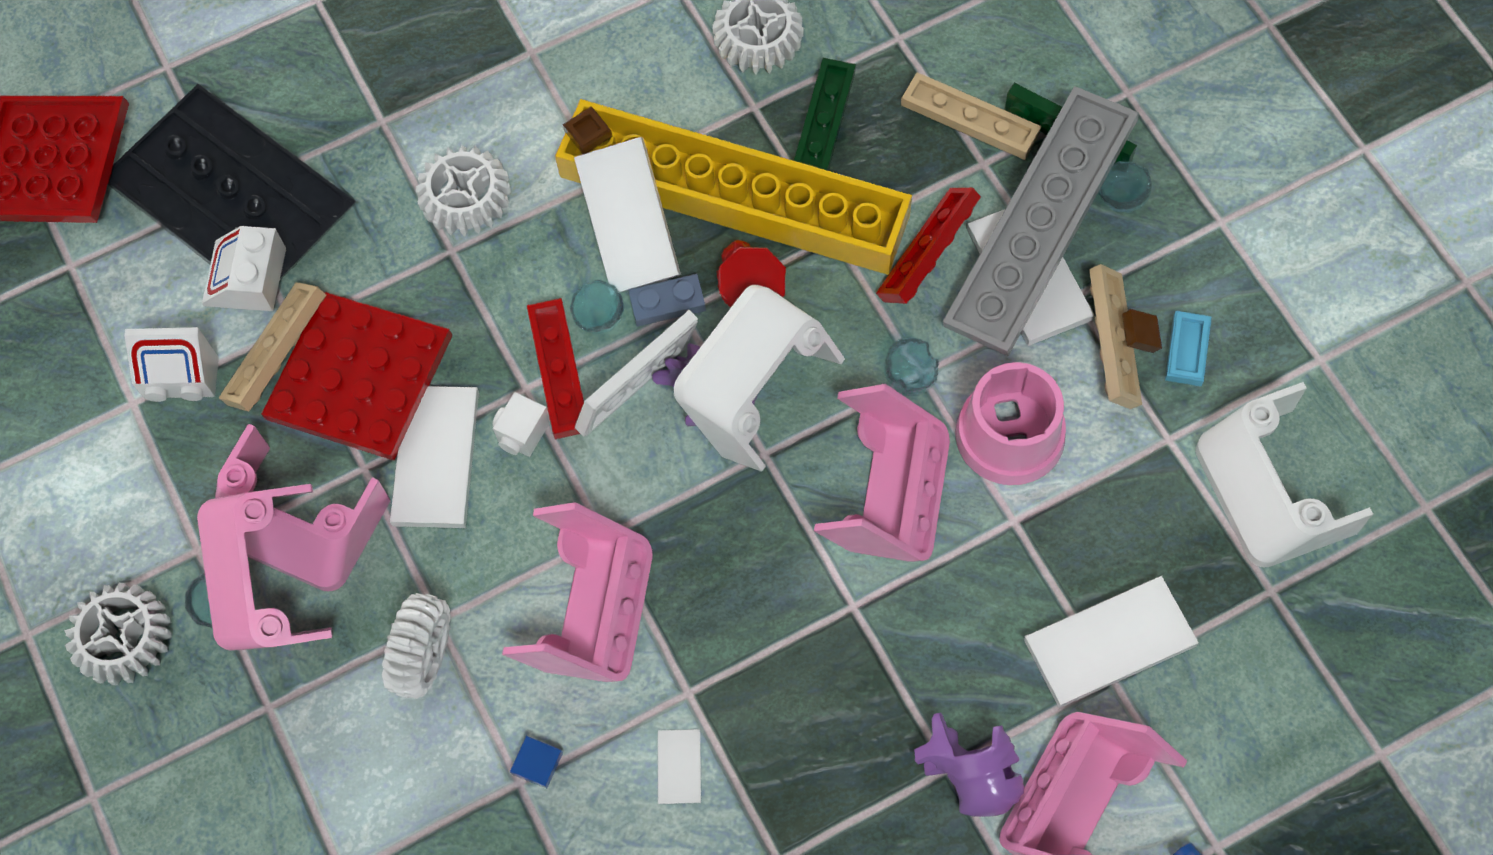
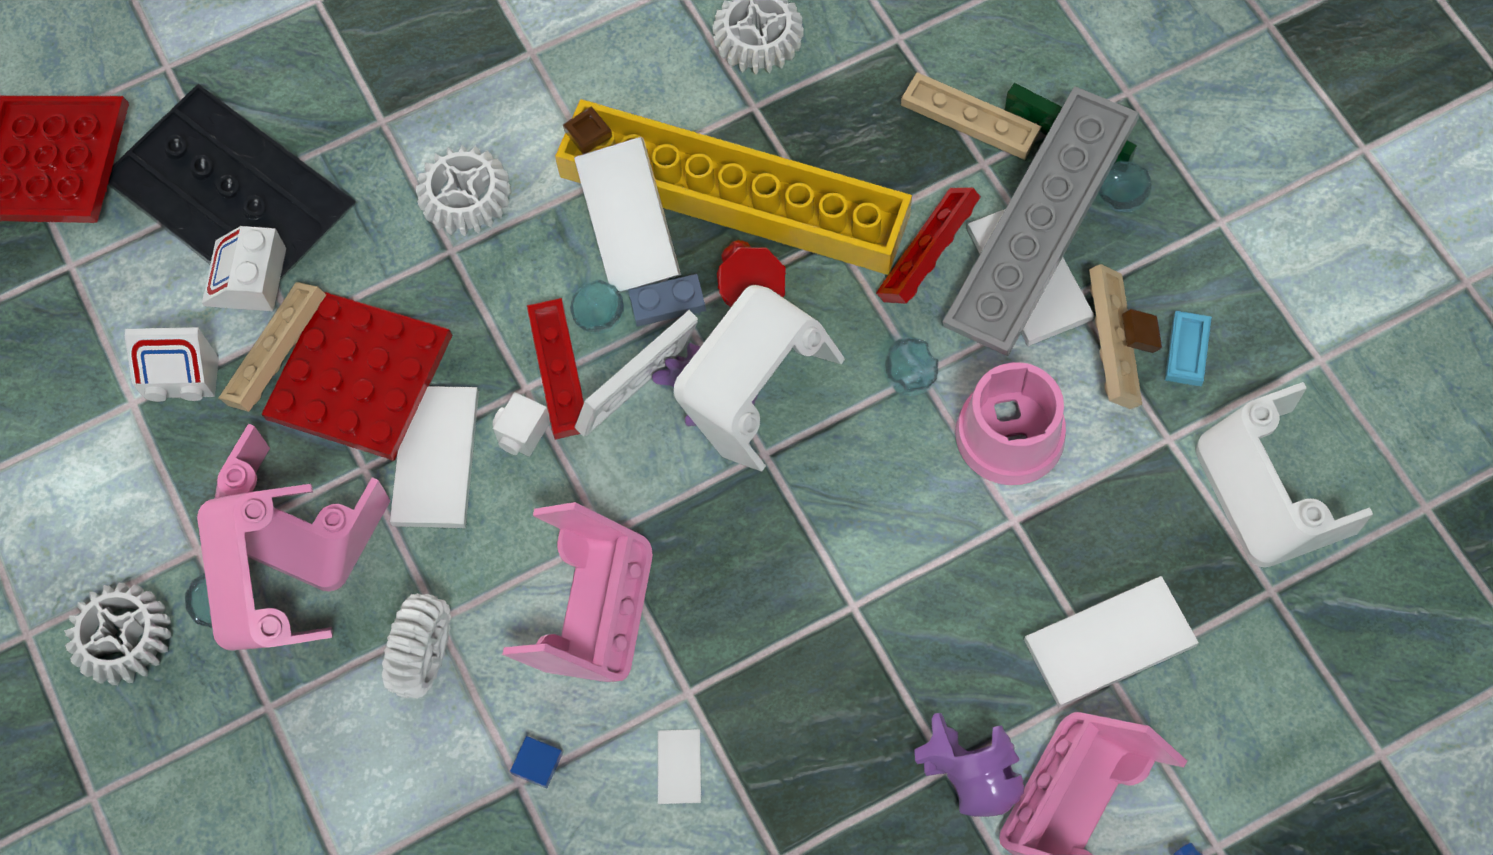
(825, 113): dark green plate -> none
(903, 477): bright pink windscreen -> none

